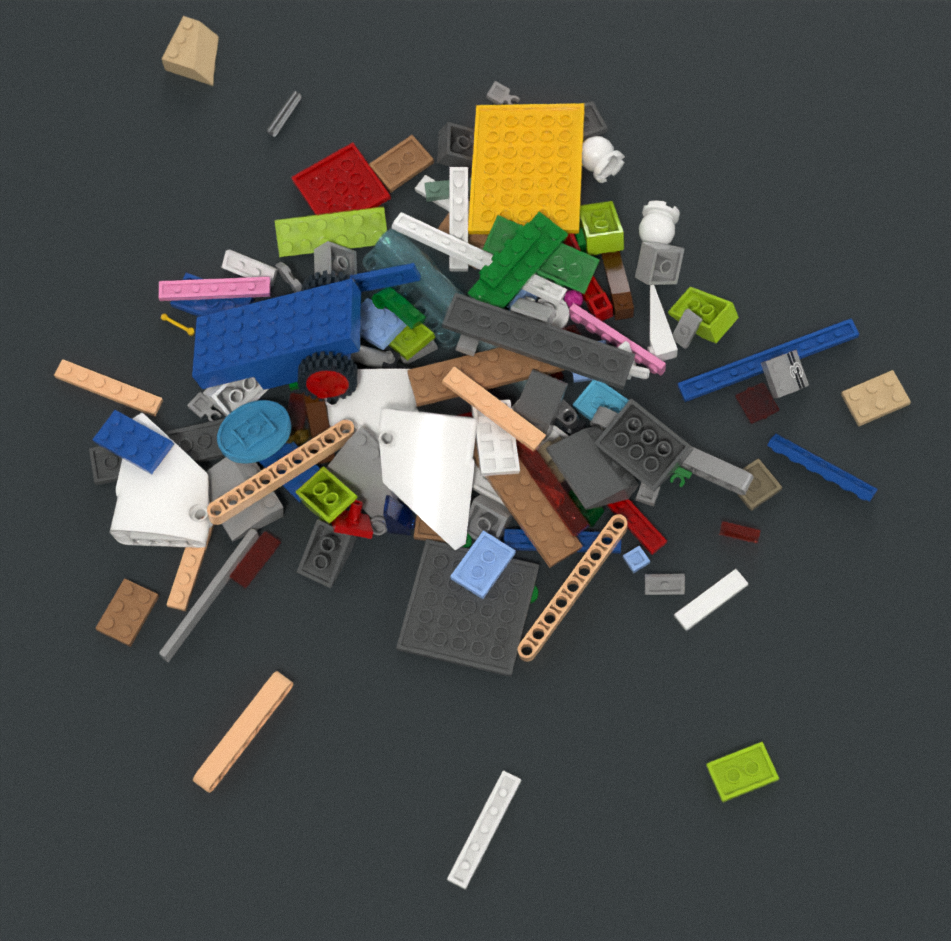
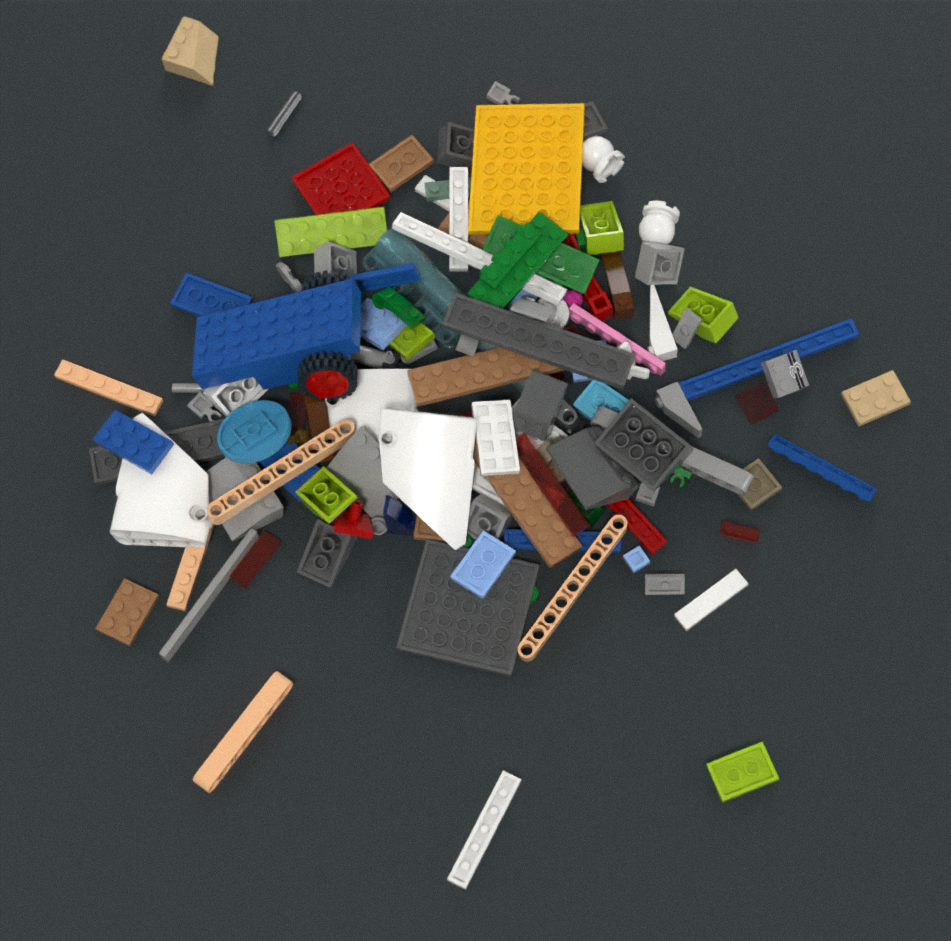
(186, 388): none -> light grey piece
(190, 331): yellow hinge -> none
(214, 288): bright pink plate -> none
(247, 266): white plate -> none
(493, 409): light nougat plate -> none
(676, 407): none -> light grey slope

